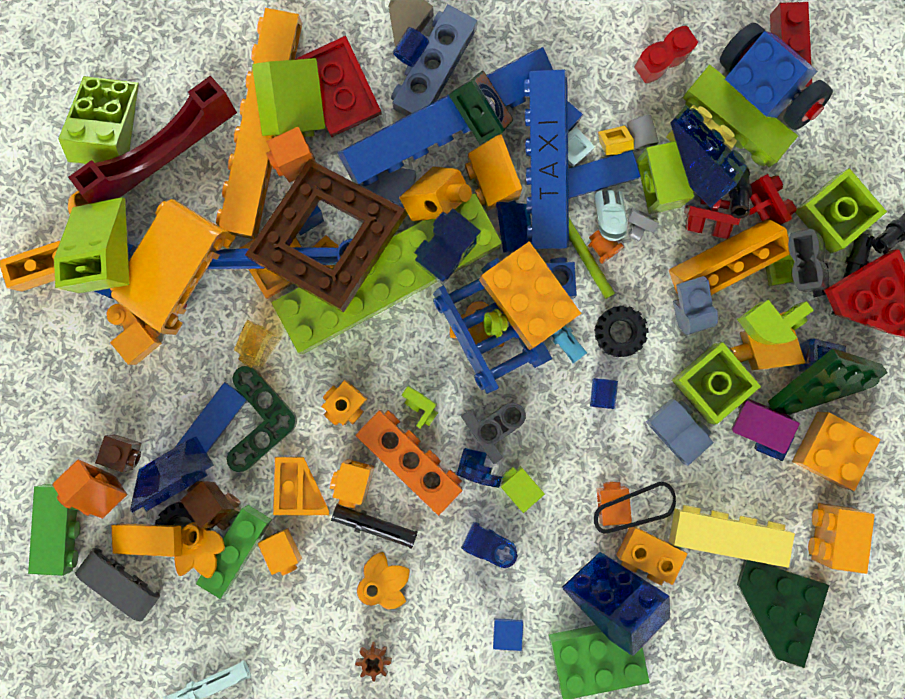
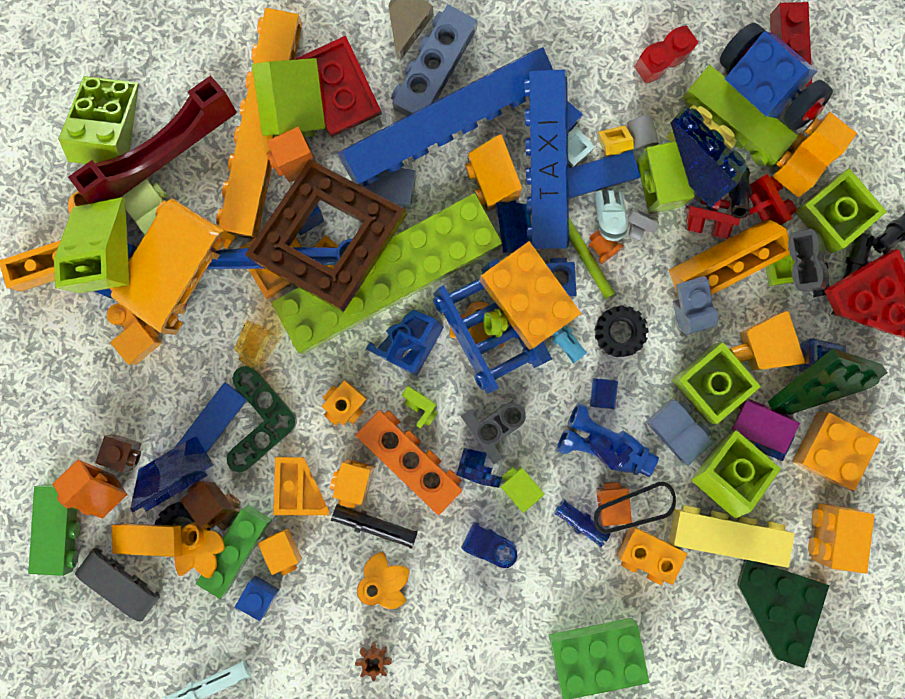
(142, 203): none -> yellowish green brick
(257, 598): none -> blue brick
(410, 47): clear blue beam -> none
(414, 333): none -> blue slope
(435, 193): light orange torso -> none
(451, 244): clear blue brick -> none
(481, 108): dark green panel -> none
(508, 634): blue tile -> none
(581, 522): none -> clear blue pin
(602, 449): none -> clear blue bracket
(619, 602): clear blue slope -> none
(640, 459): none -> blue piece
(736, 474): none -> lime brick
(769, 327): lime brick -> none
(812, 153): none -> light orange brick

